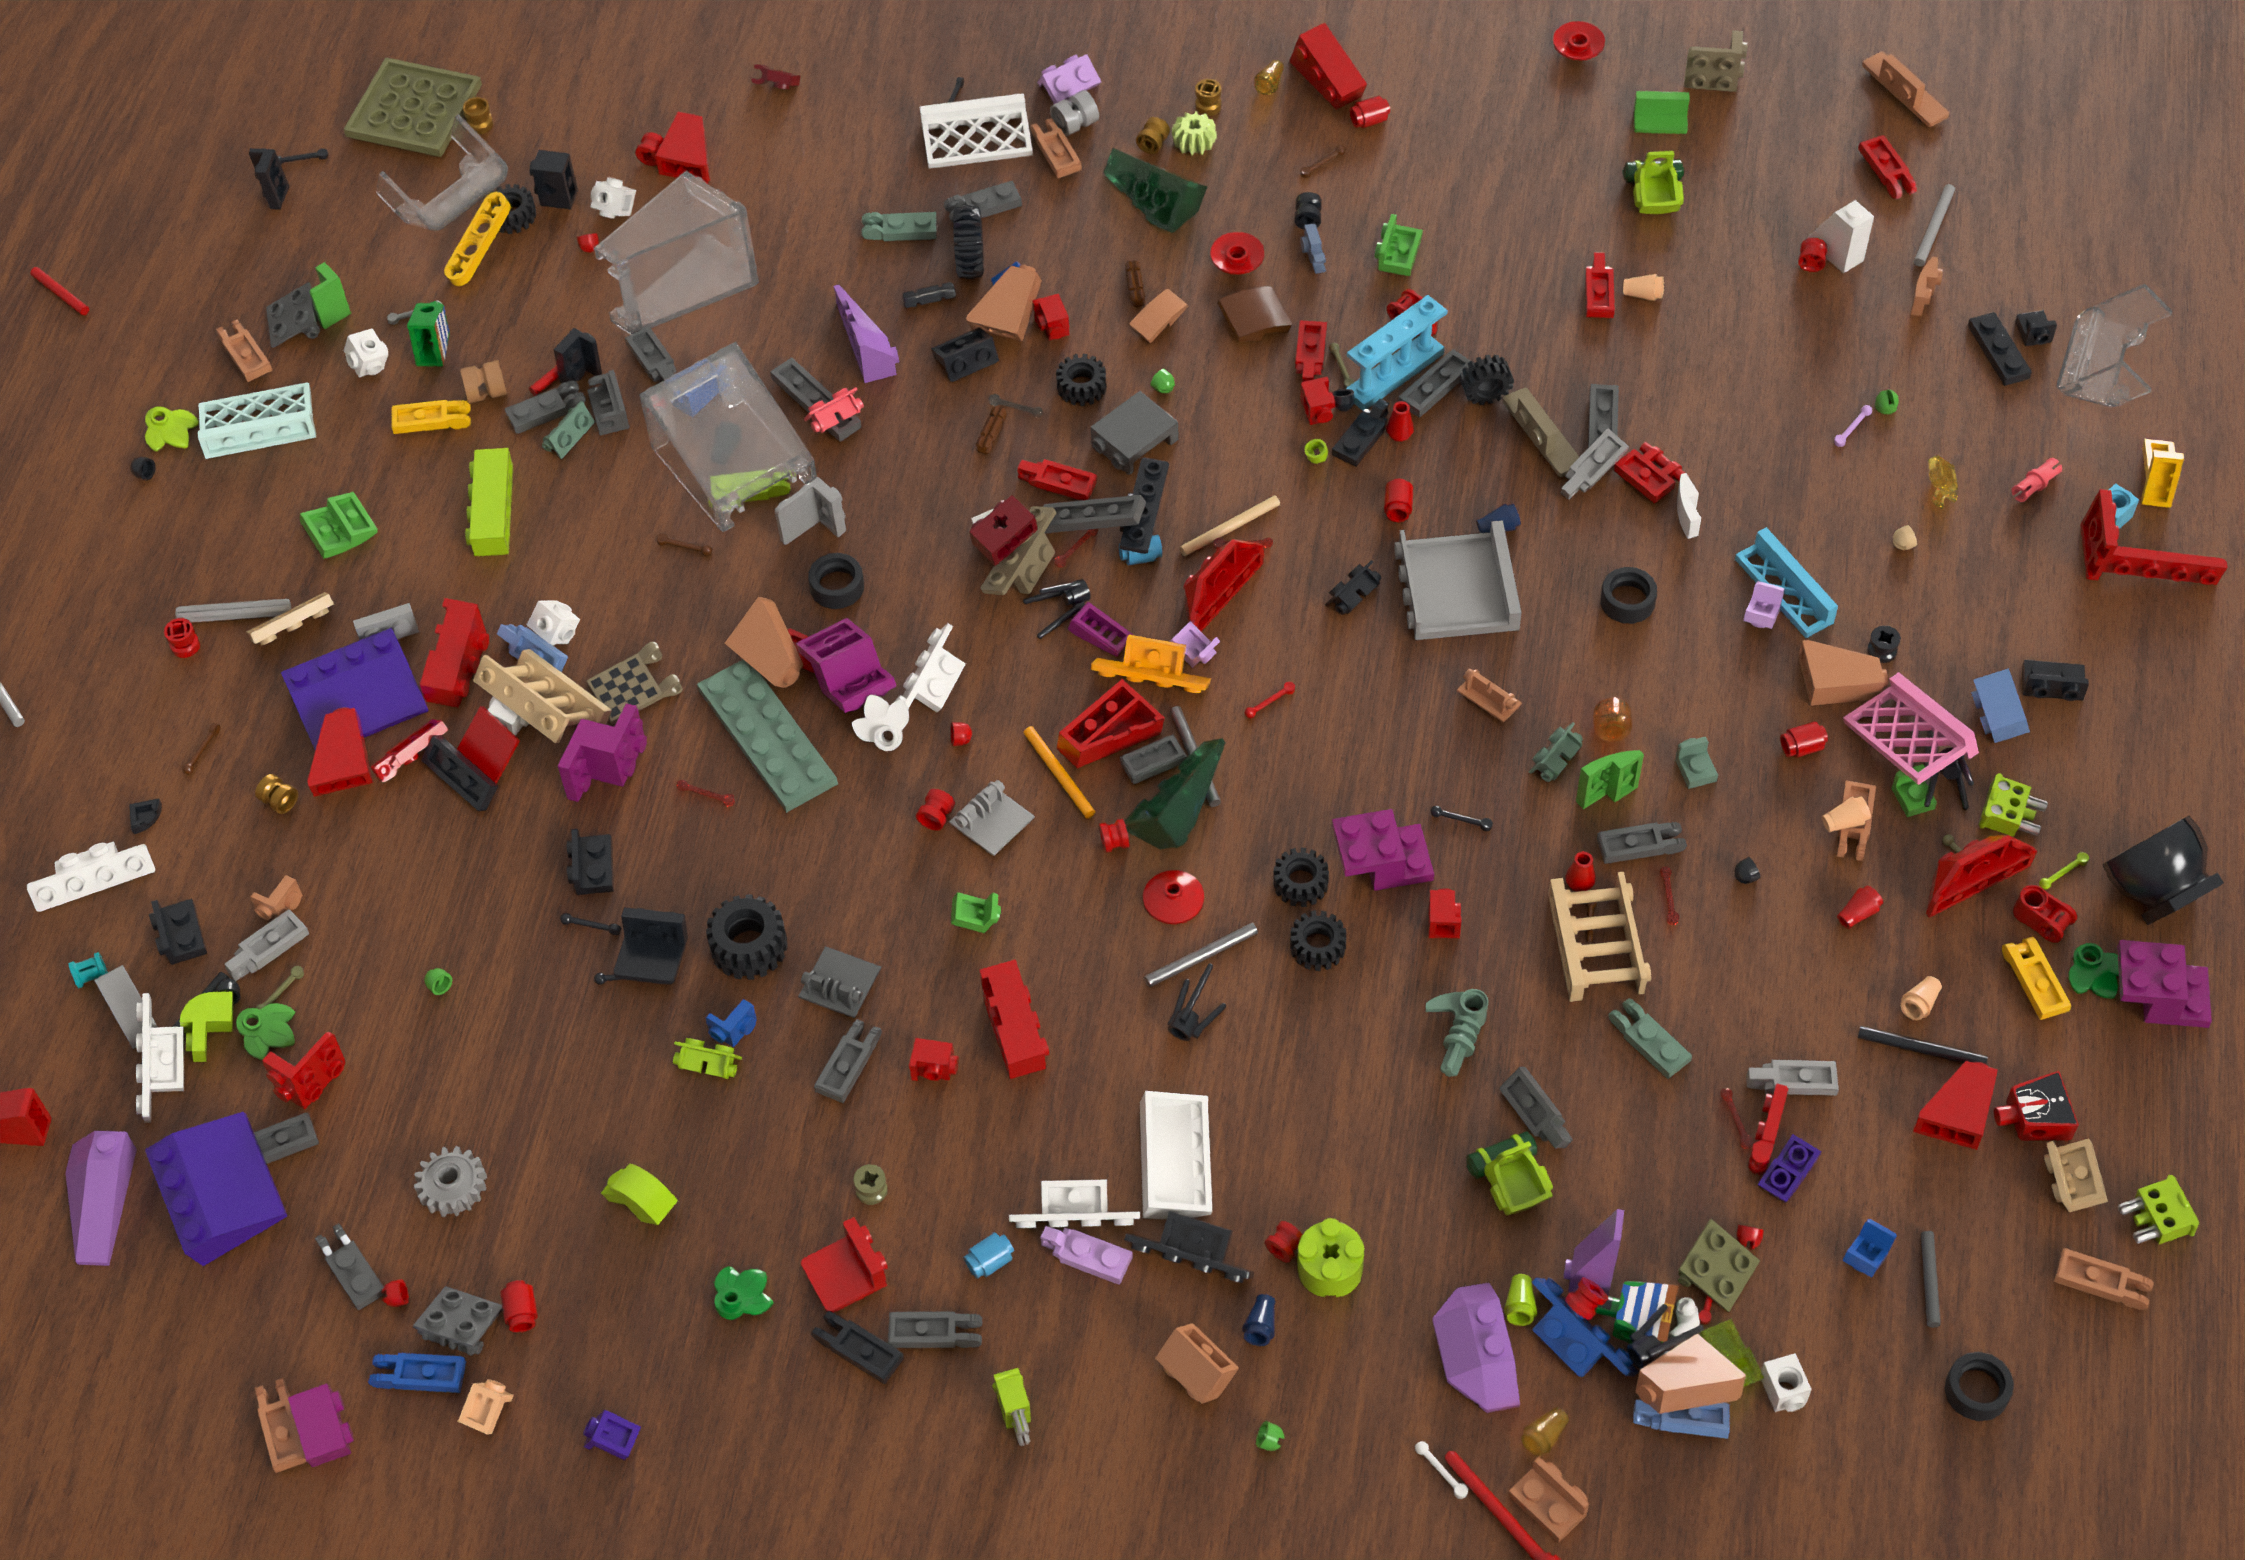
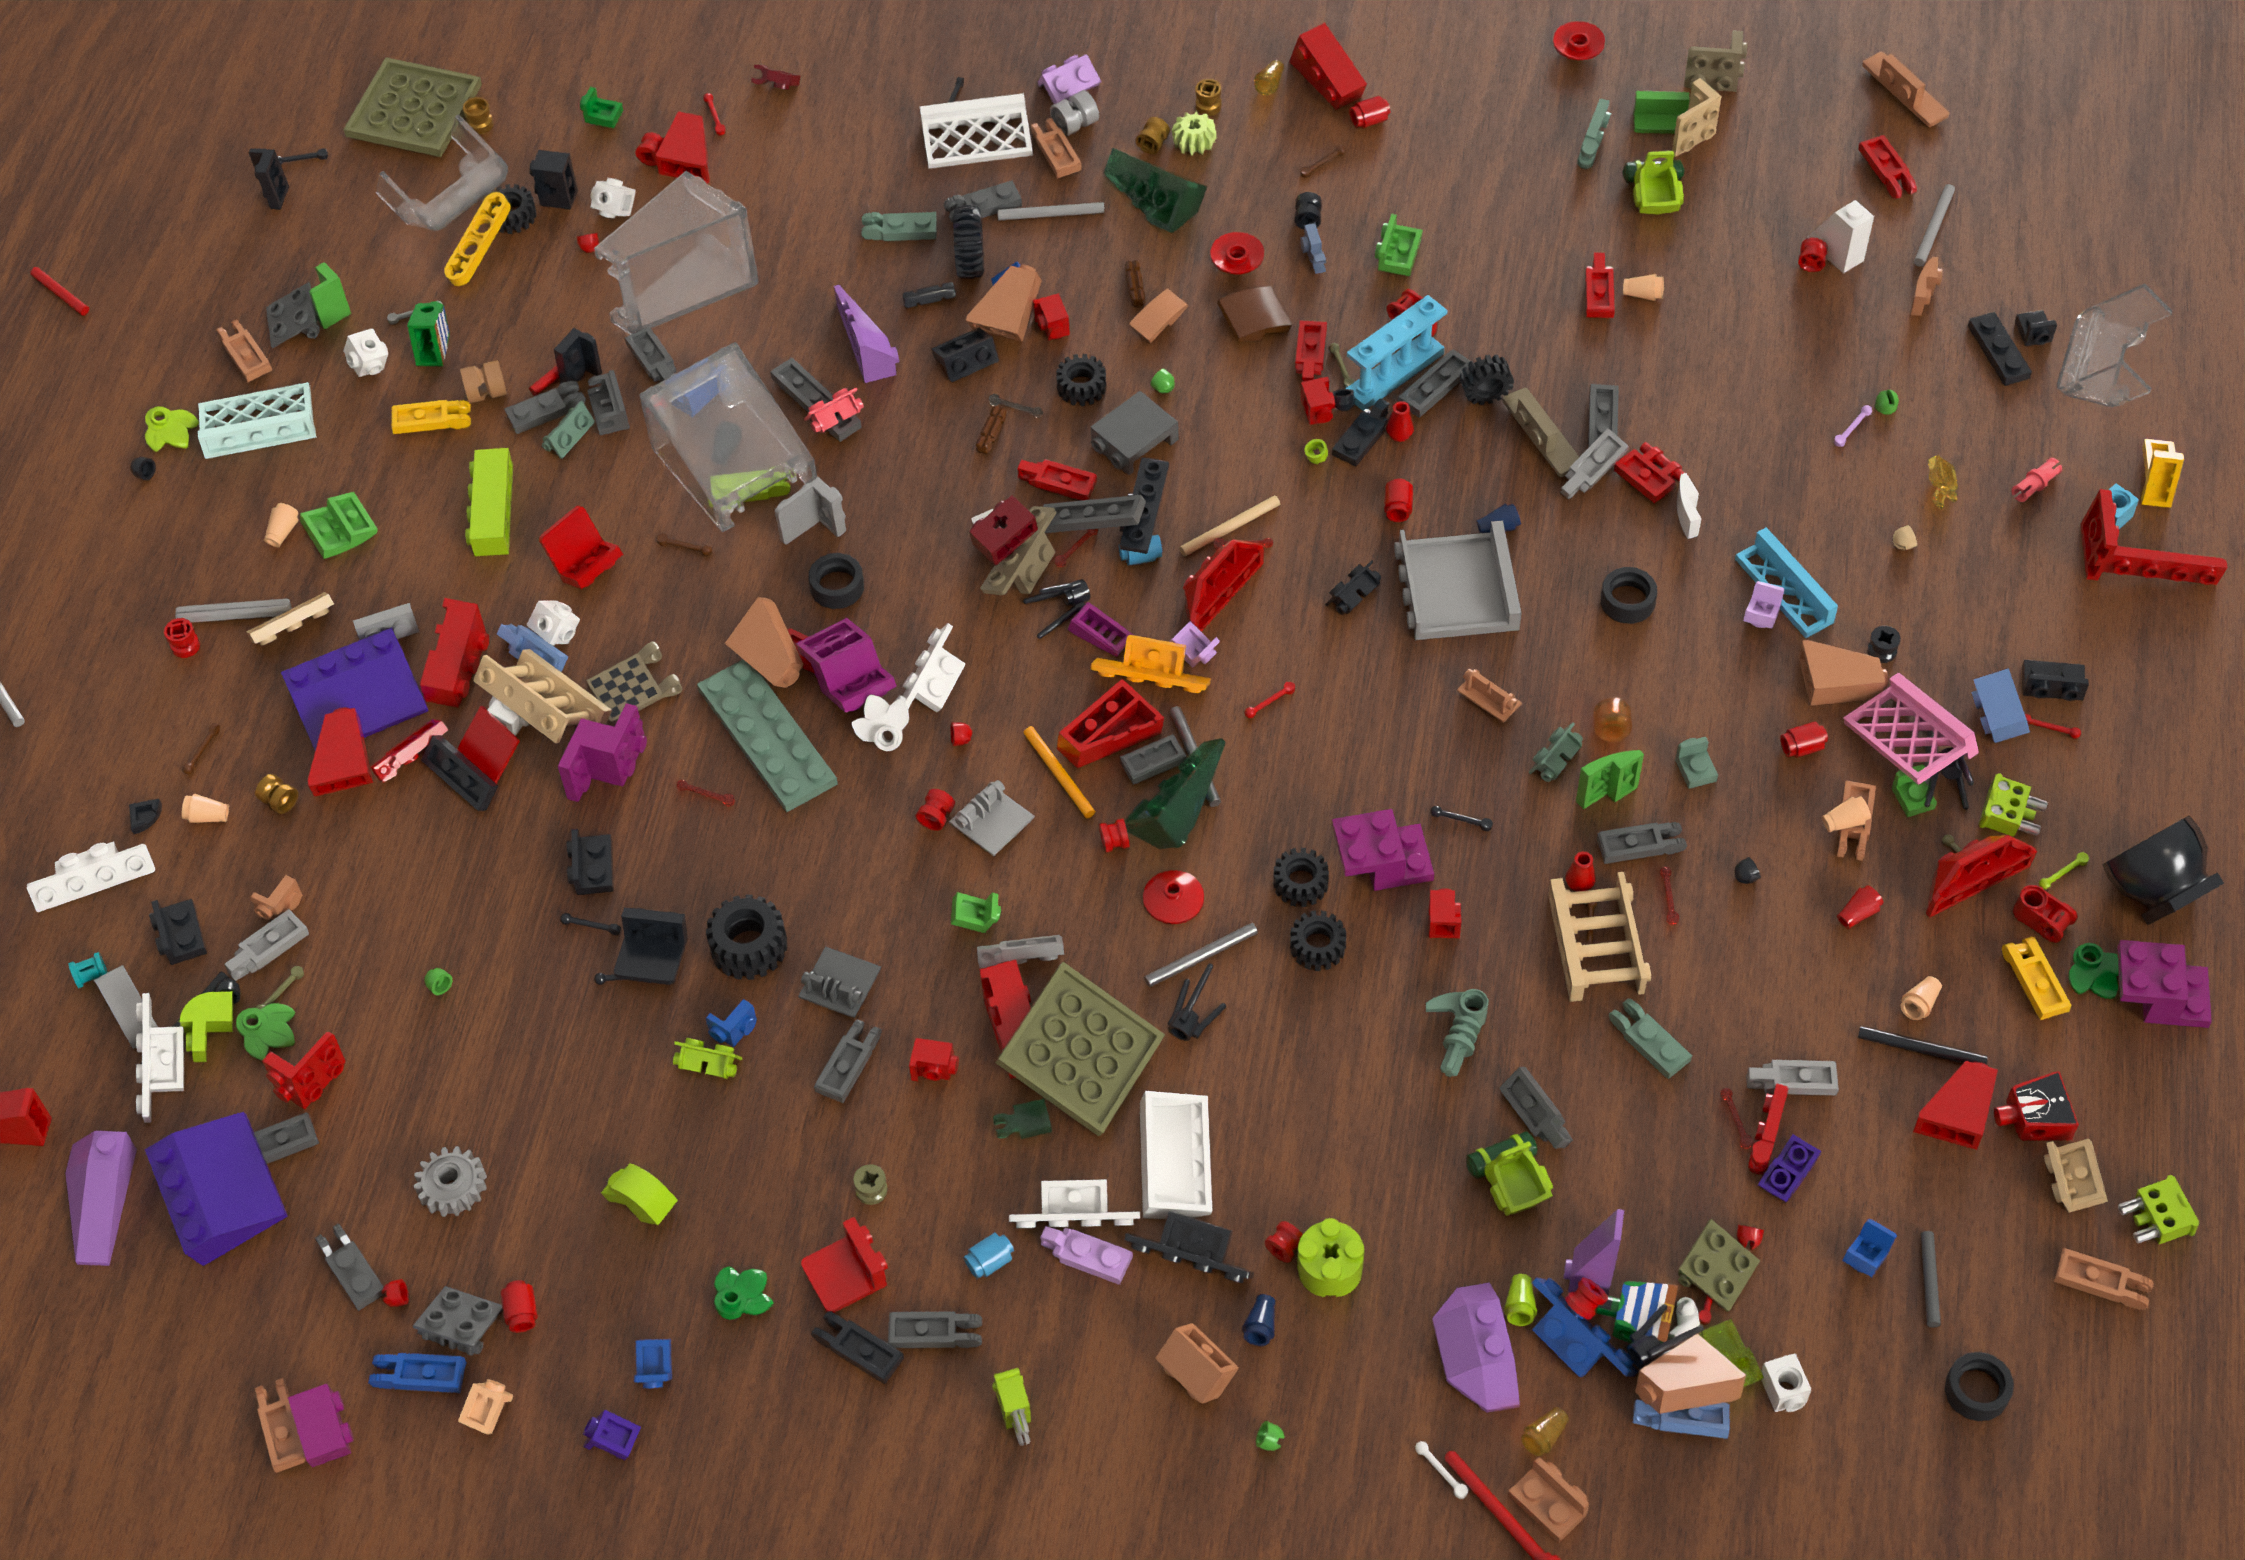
(202, 809): none -> light nougat cone
(280, 524): none -> light nougat cone
(578, 549): none -> red bracket
(599, 110): none -> green bracket
(653, 1362): none -> blue bracket
(719, 128): none -> red hinge
(1028, 1119): none -> clear green plate
(1045, 948): none -> light grey hinge
(1051, 211): none -> light grey bar
(1080, 1049): none -> olive plate
(1594, 136): none -> sand green hinge
(1699, 121): none -> tan bracket
(2074, 732): none -> red hinge

